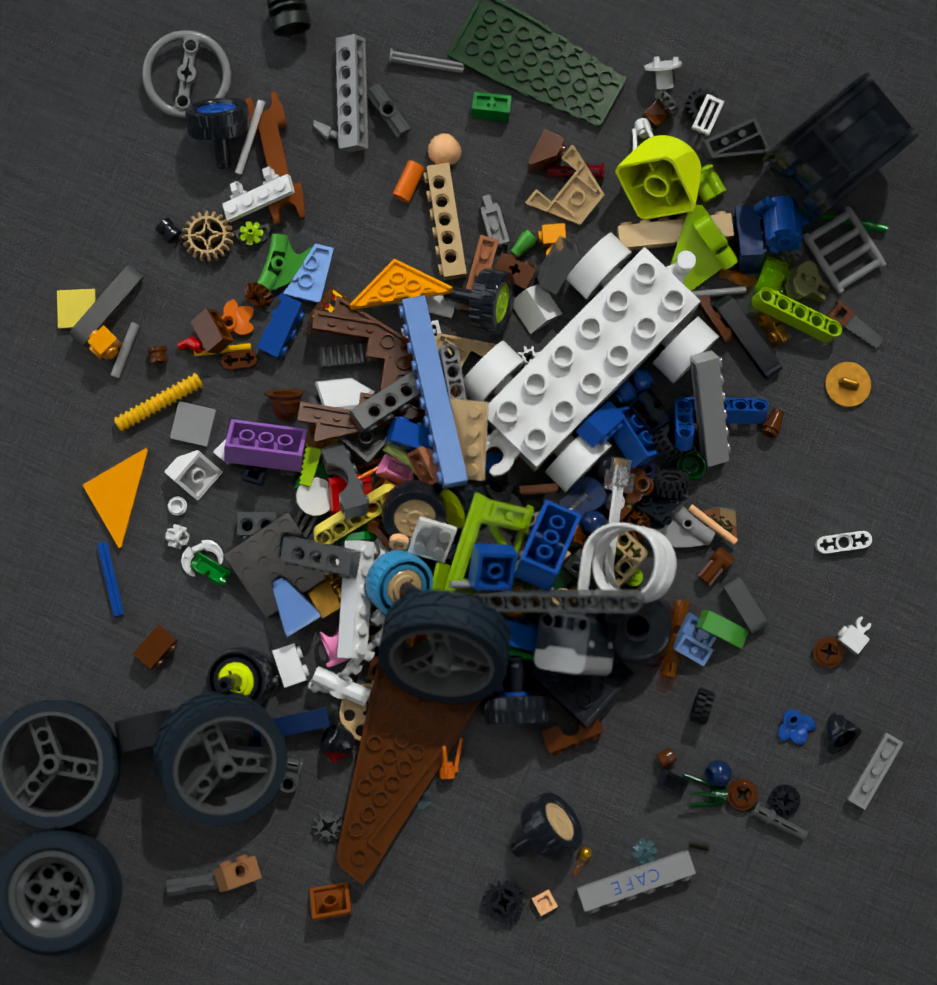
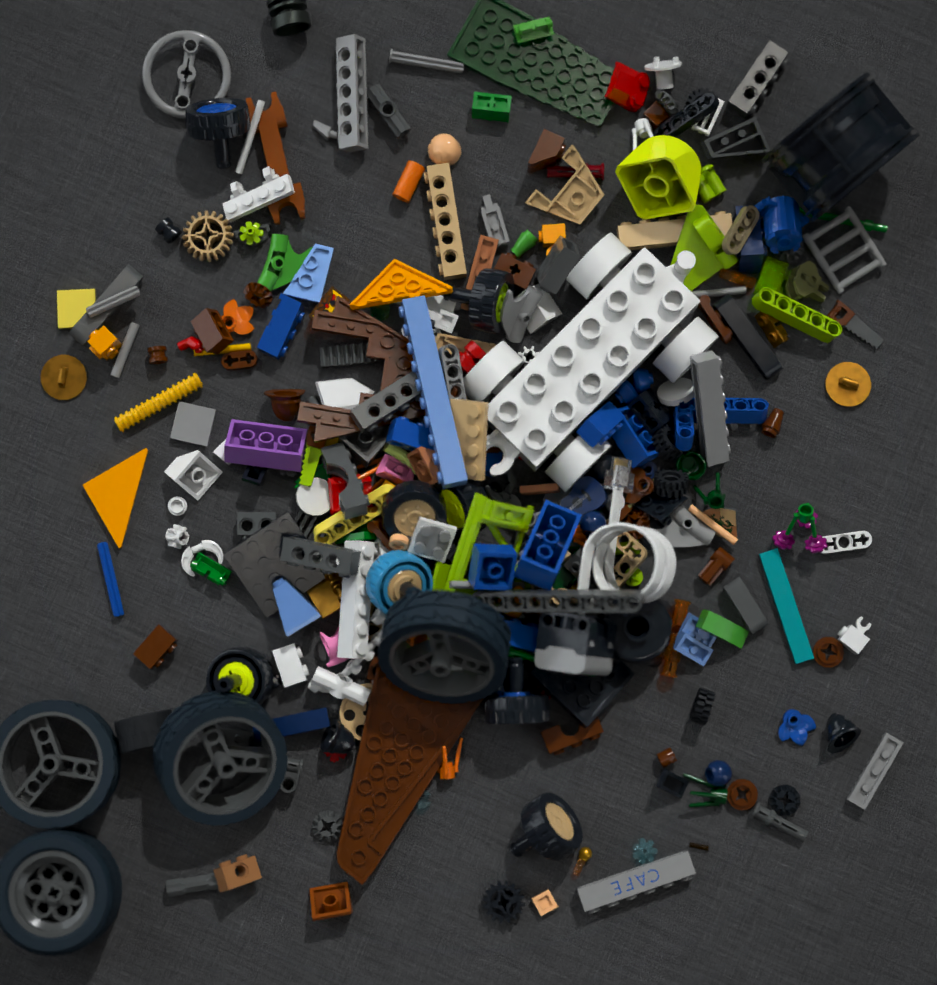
(63, 377): none -> pearl gold shield
(113, 301): none -> light grey axle
(380, 312): none -> clear green tile
(444, 320): none -> white plate
(471, 356): none -> red wheel
(518, 312): none -> light grey pin
(533, 30): none -> bright green hinge
(628, 87): none -> red slope
(673, 394): none -> white tile
(685, 113): none -> black beam
(715, 497): none -> dark green plant
(735, 240): none -> dark tan plate
(771, 53): none -> dark grey brick
(786, 606): none -> teal tile
(805, 517): none -> magenta plant

